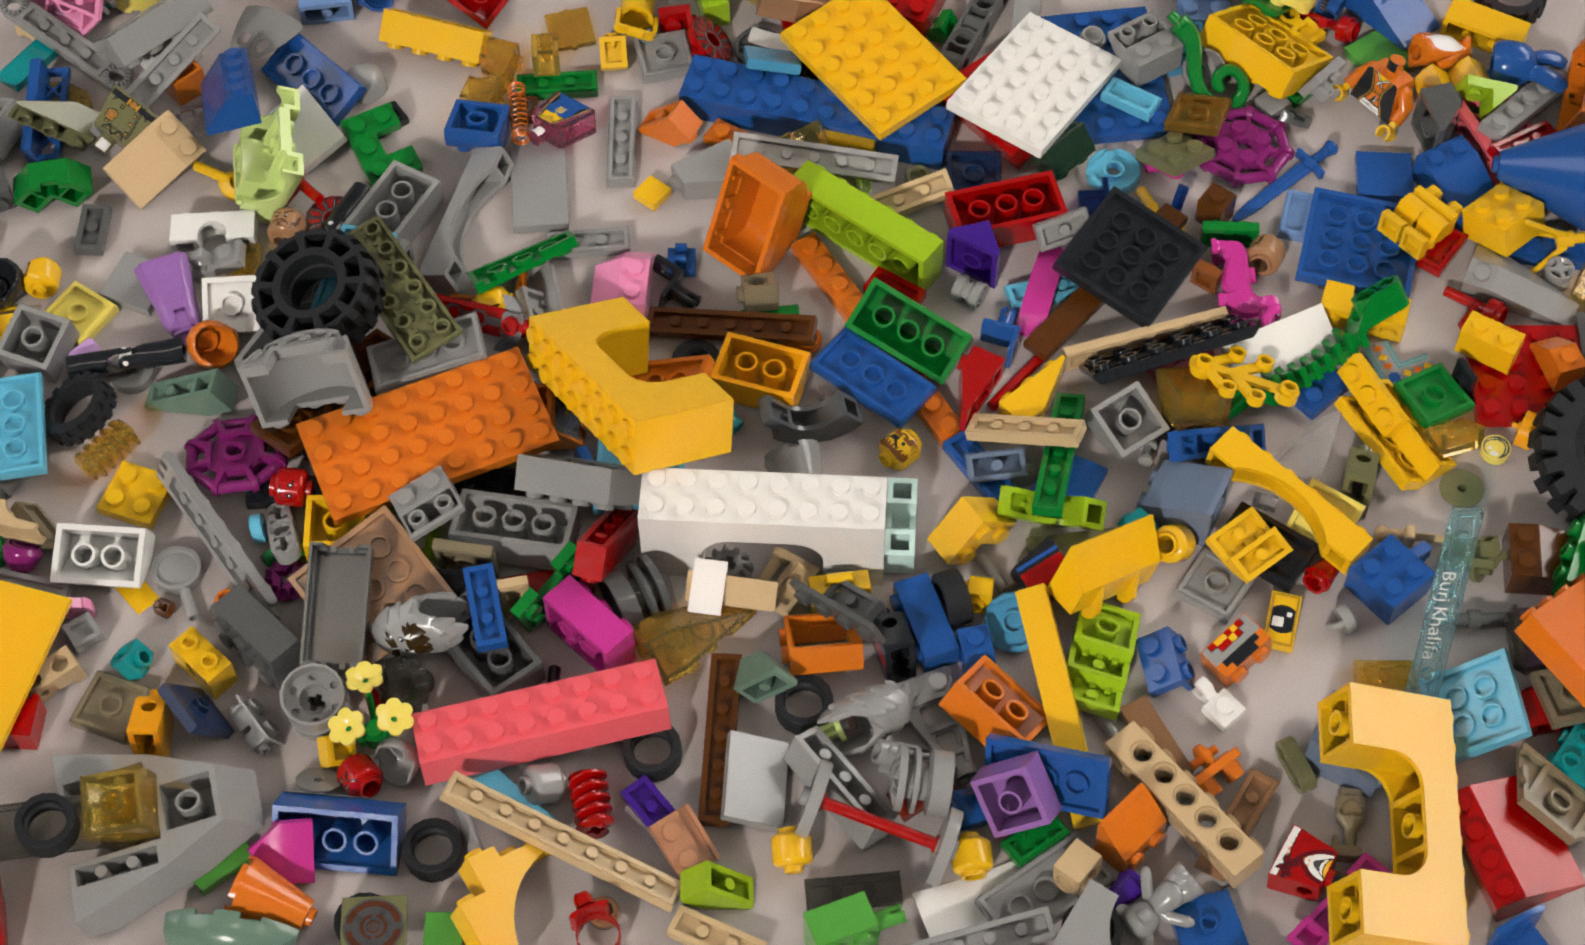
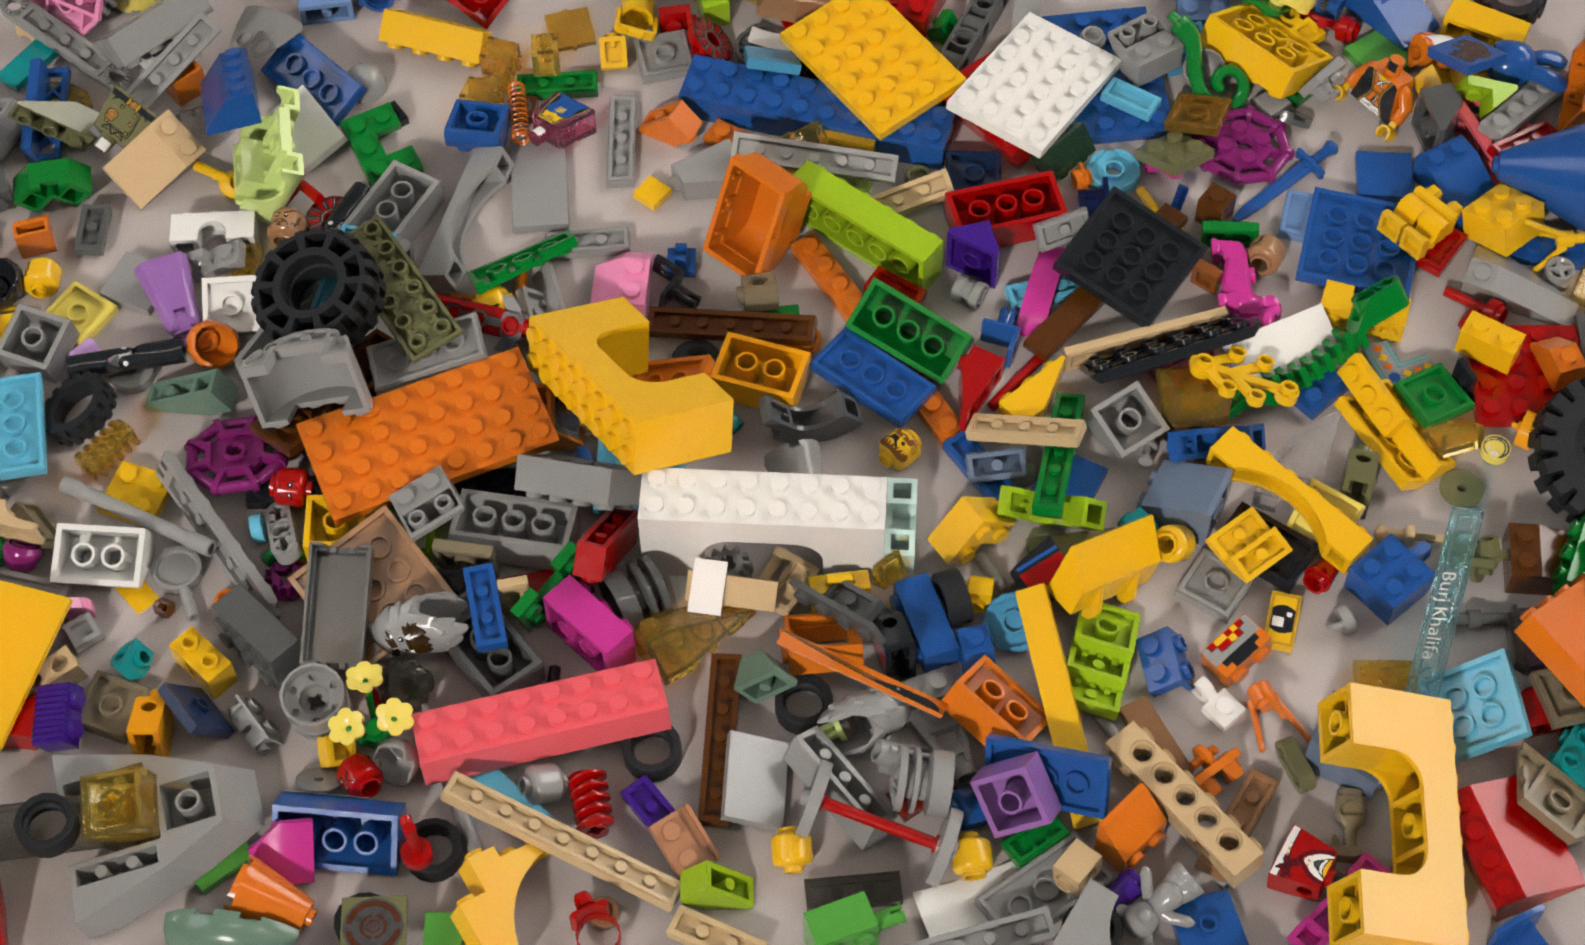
(34, 236): none -> orange piece
(58, 716): none -> dark purple brick
(190, 539): none -> light grey piece
(416, 850): none -> red piece
(862, 673): none -> orange sticker
(888, 570): none -> clear yellow slope
(1081, 177): none -> orange plate
(1266, 699): none -> orange plant
(1467, 55): none -> blue tile

